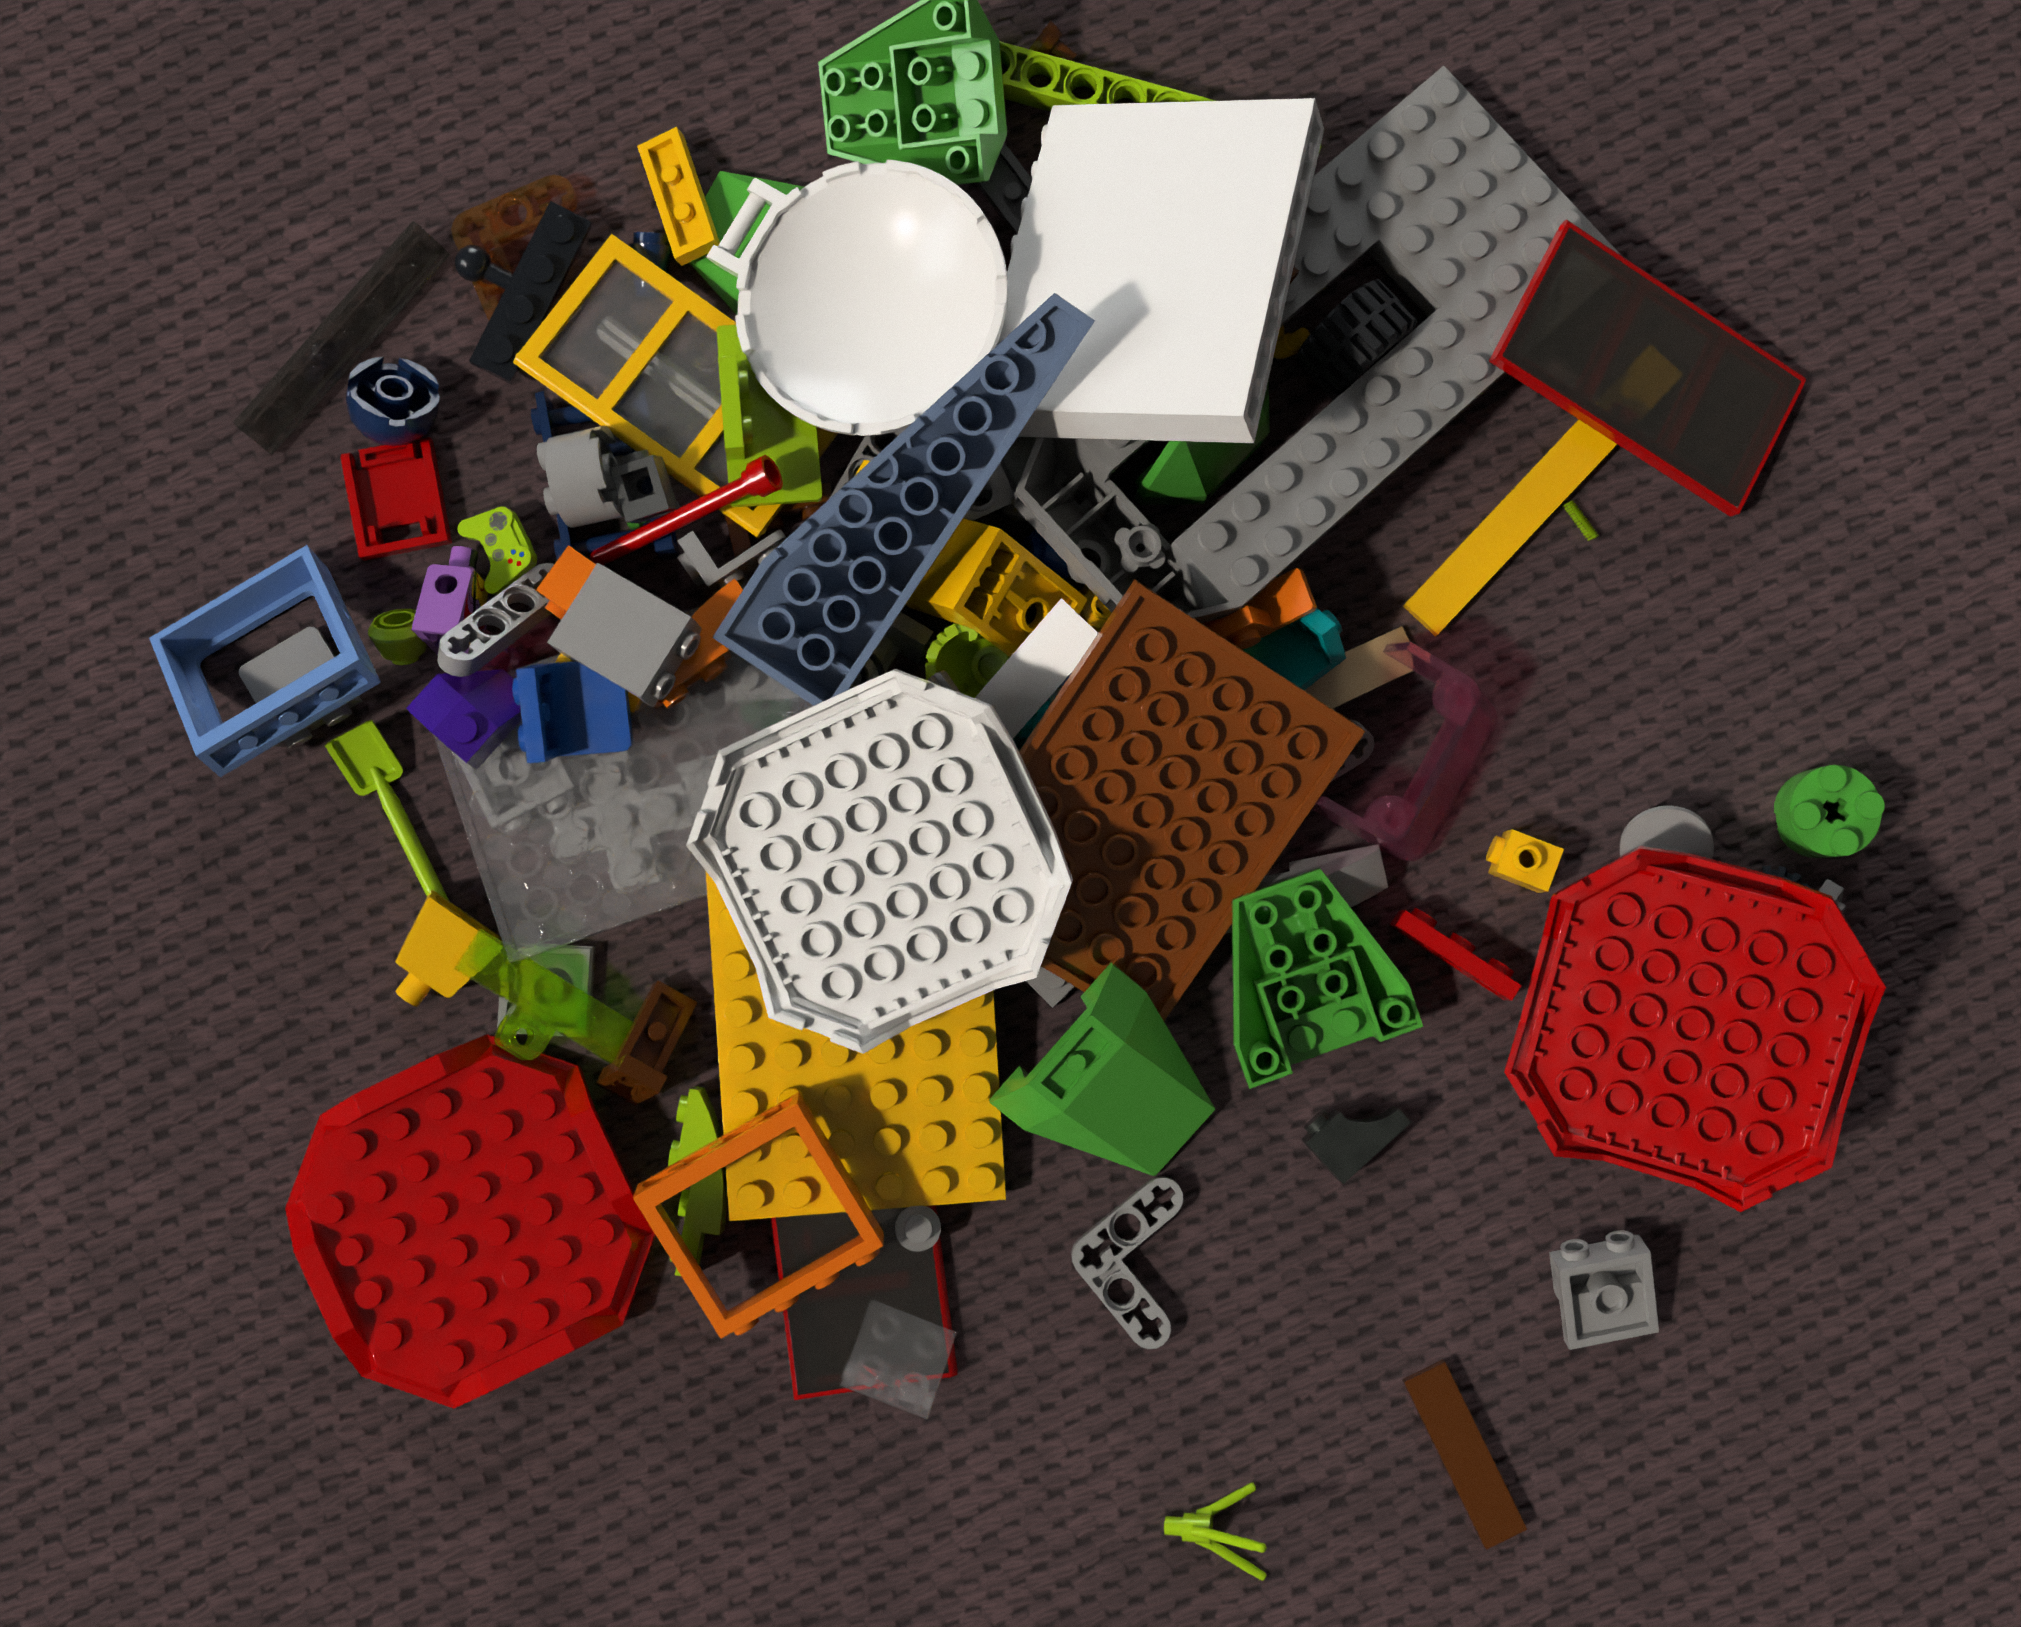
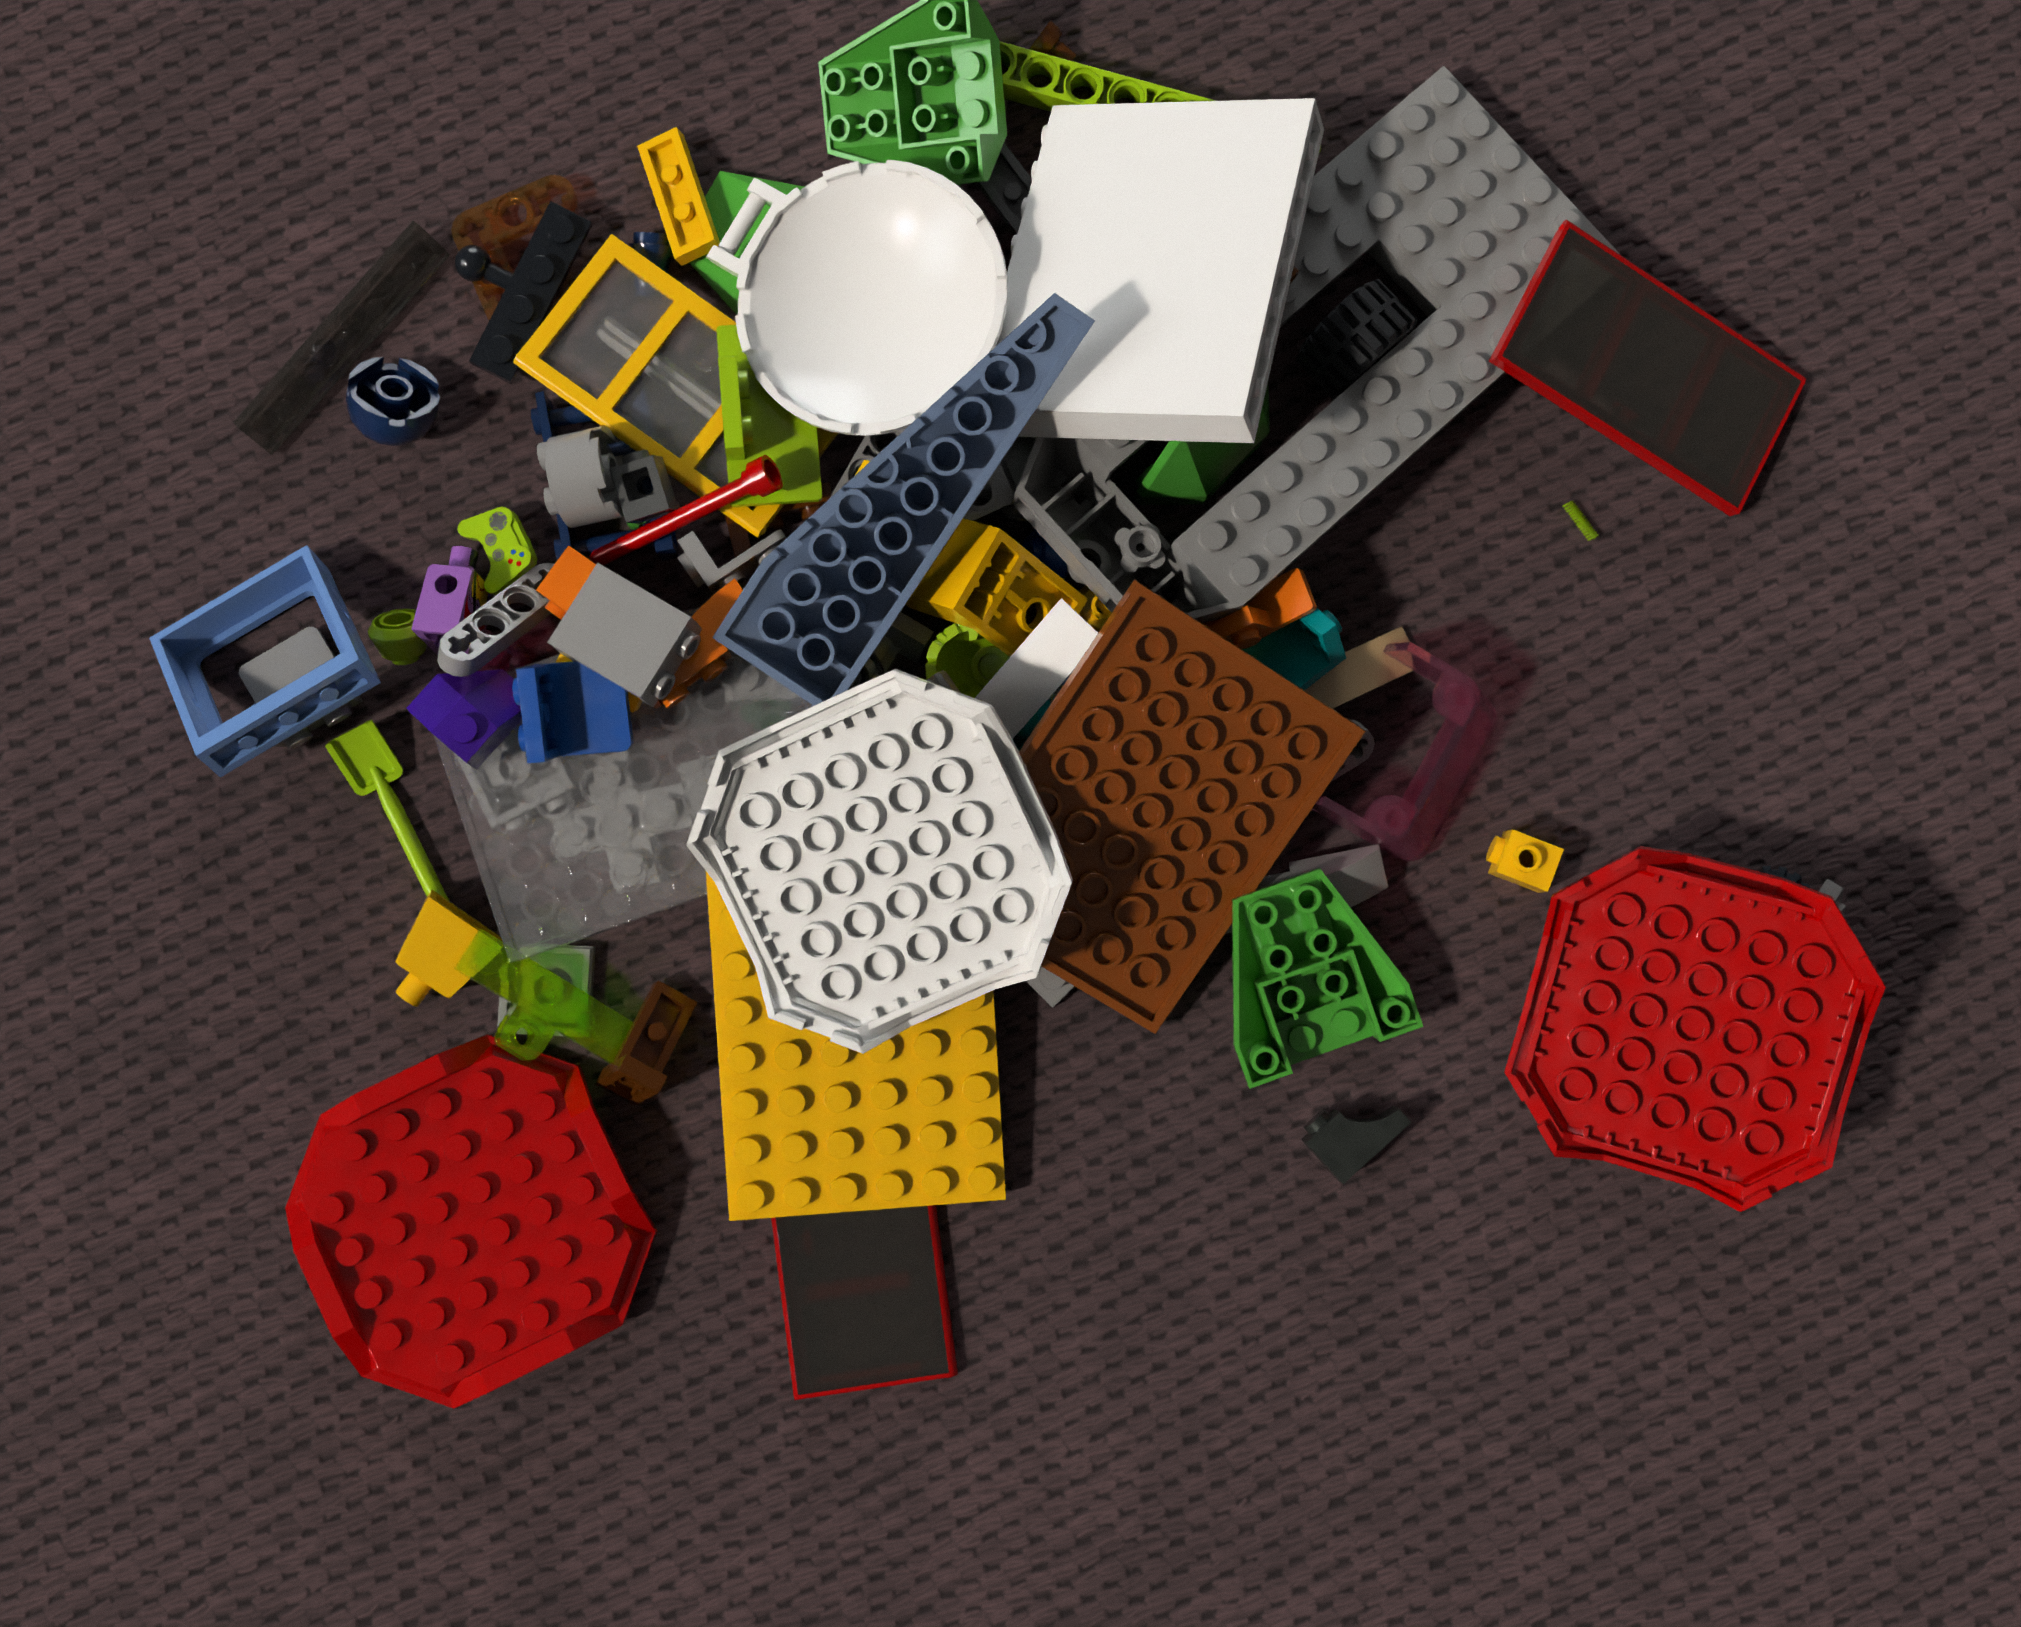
(393, 493): red container -> none
(706, 1200): lime slope -> none
(725, 1150): orange window -> none
(898, 1359): clear hinge -> none
(917, 1228): light grey plate -> none
(1111, 1082): bright green wedge -> none
(1115, 1268): light grey beam -> none
(1199, 1529): lime plant -> none
(1289, 343): animal -> none
(1456, 953): red plate -> none
(1464, 1454): reddish brown tile -> none
(1508, 526): yellow tile -> none
(1604, 1289): light grey plate -> none
(1668, 829): light grey piece -> none
(1853, 805): bright green brick -> none

